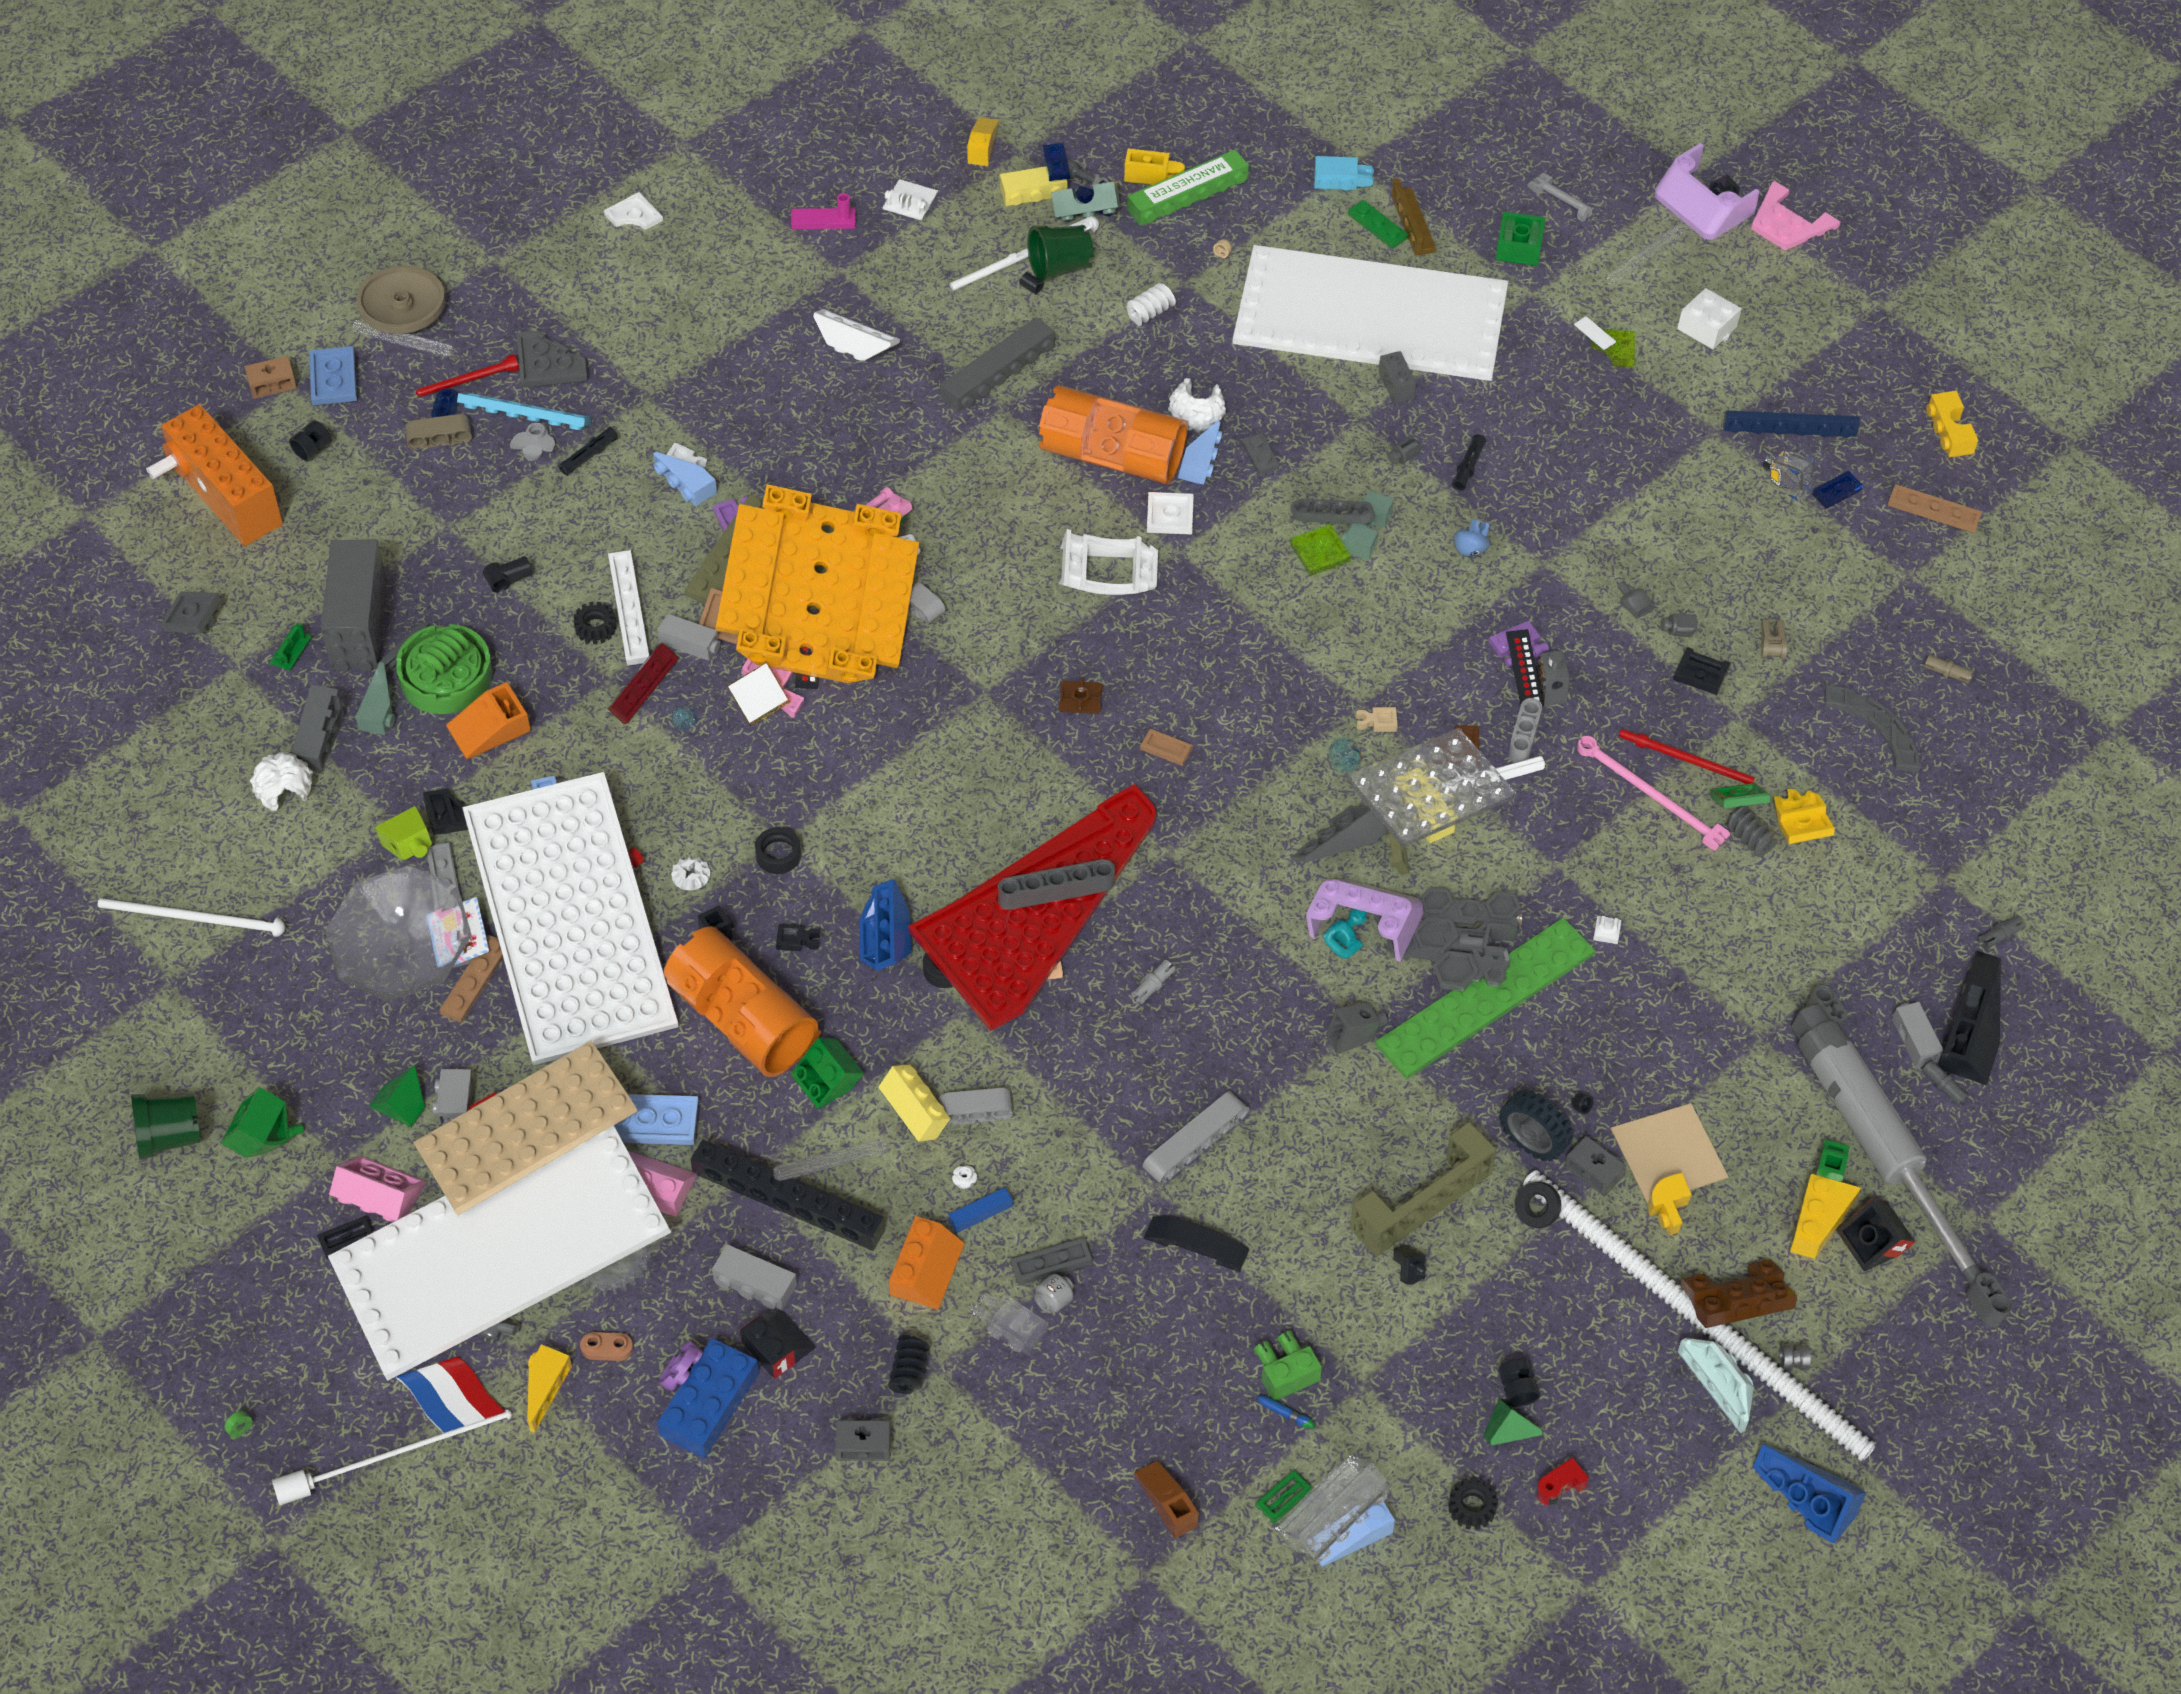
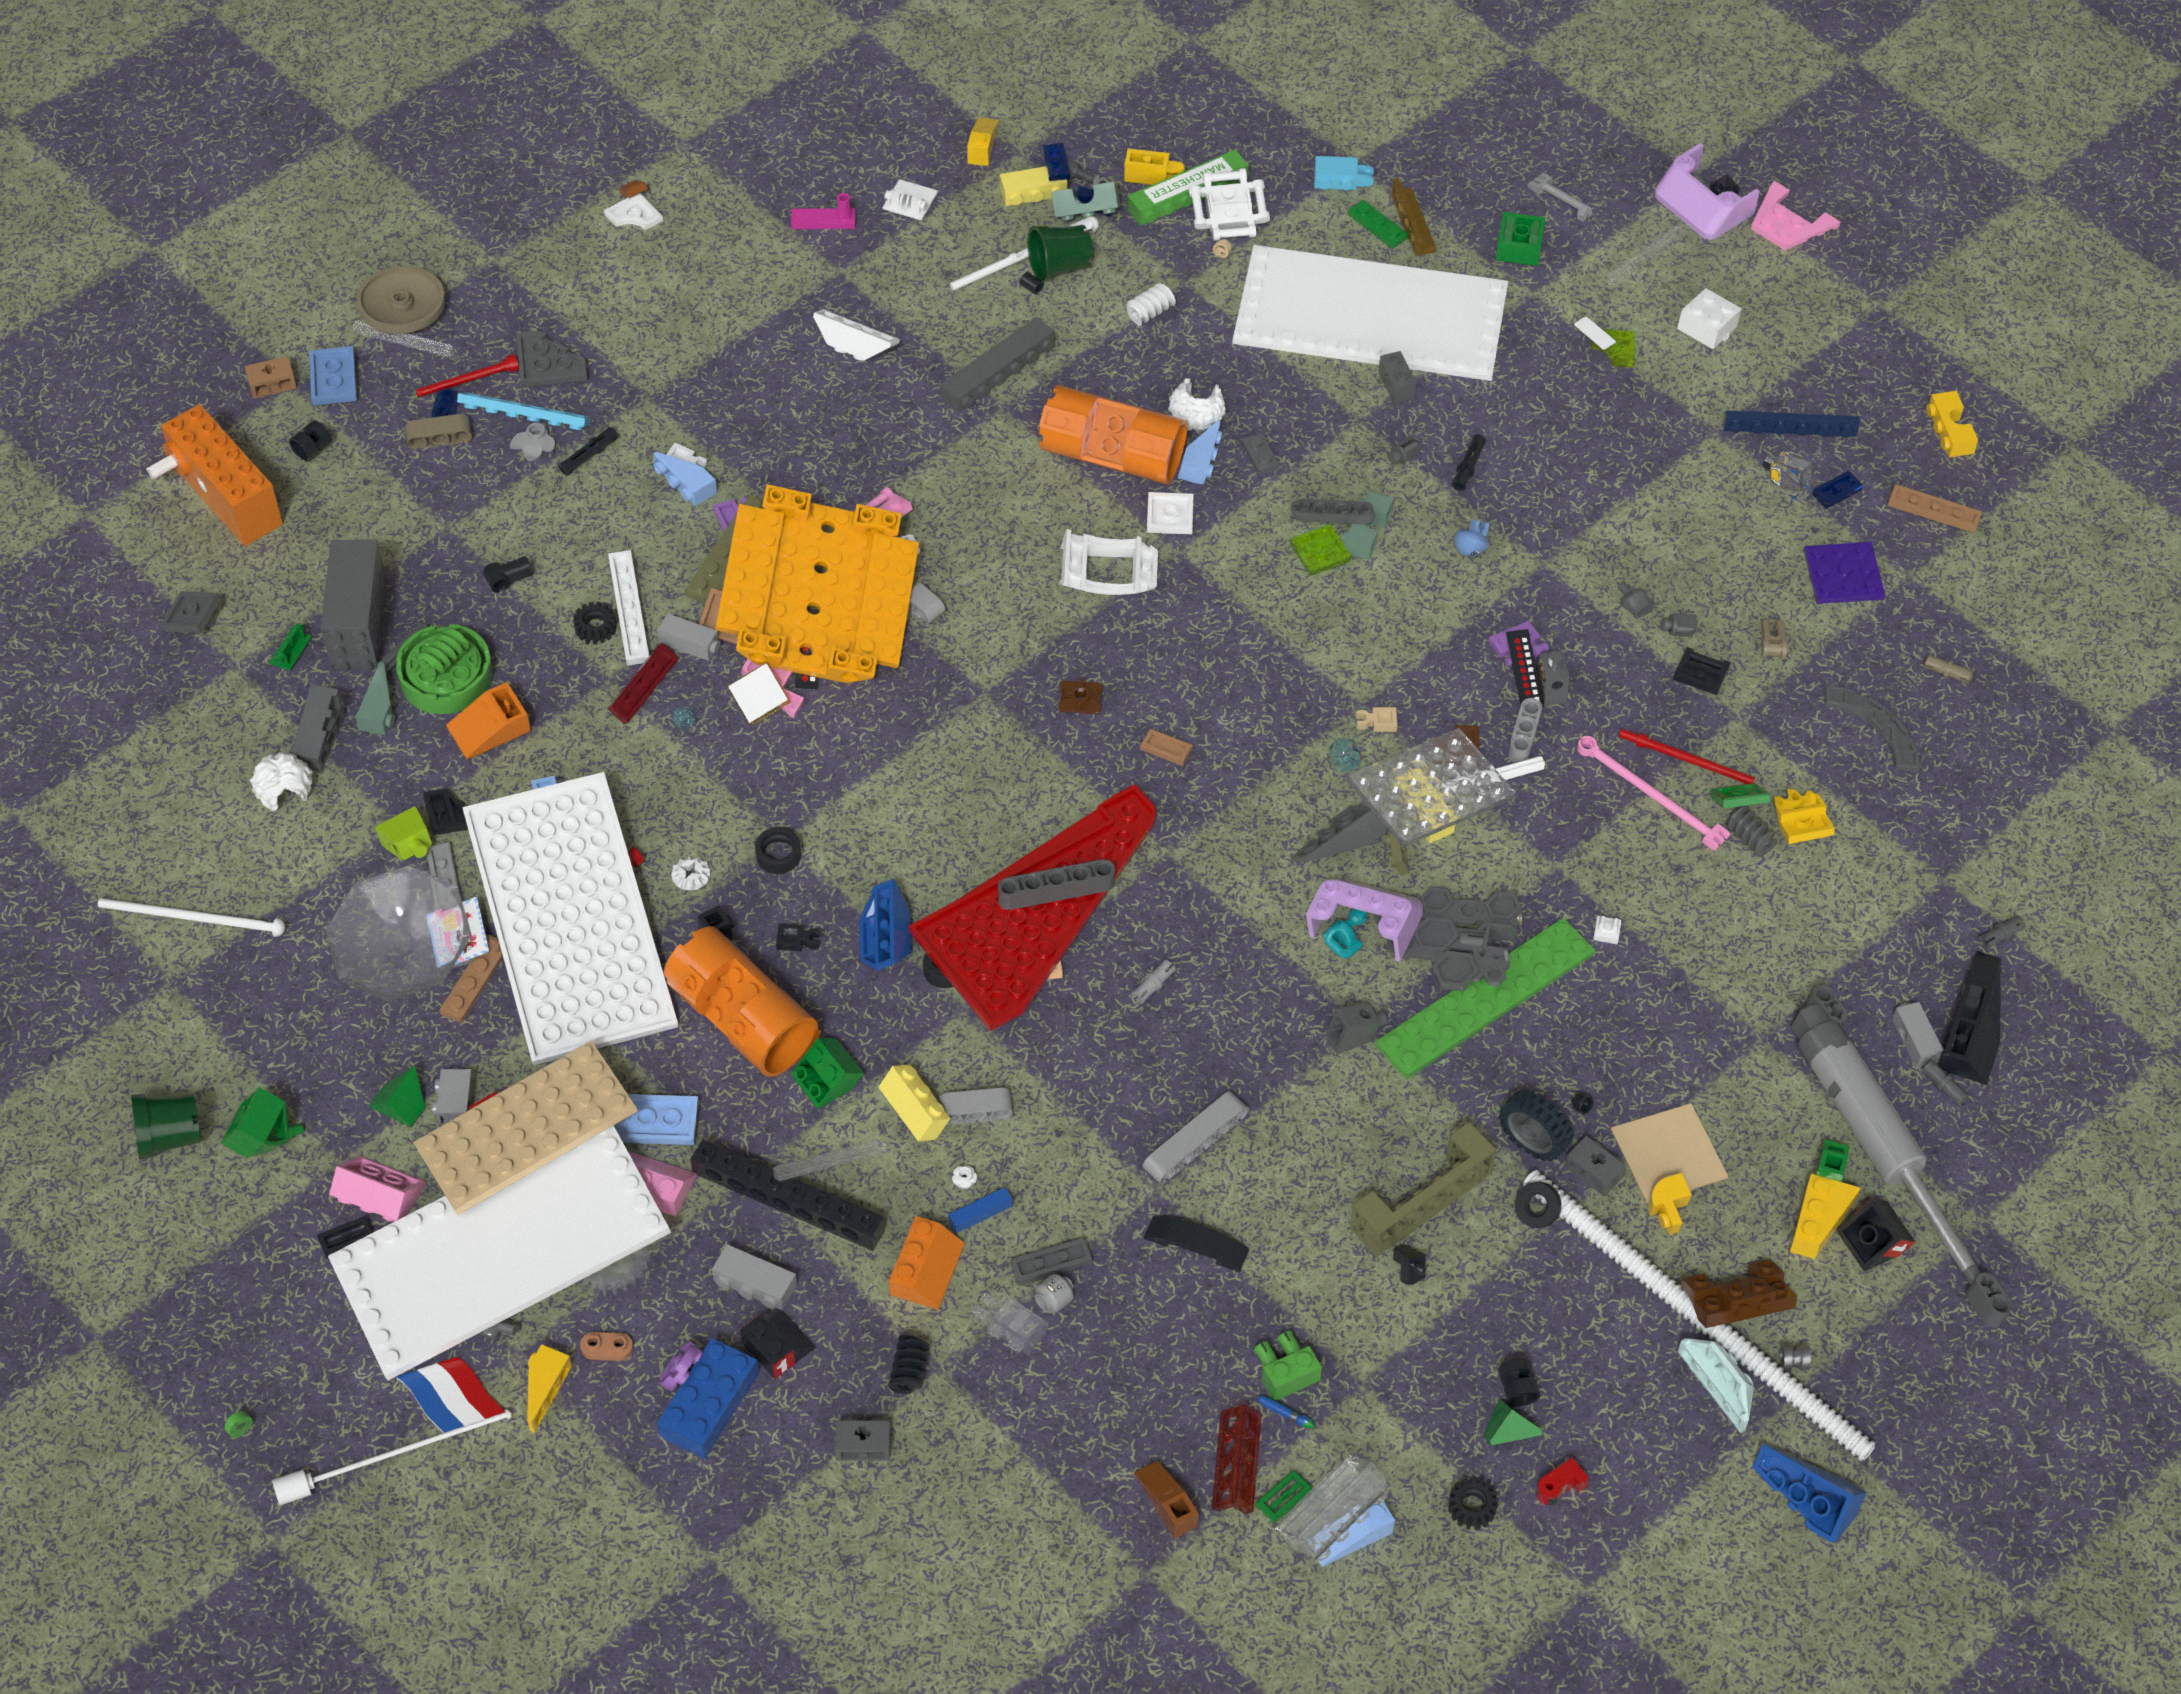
(633, 188): none -> dark orange tile
(1229, 205): none -> white brick
(1242, 1457): none -> clear red fence
(1844, 572): none -> dark purple plate

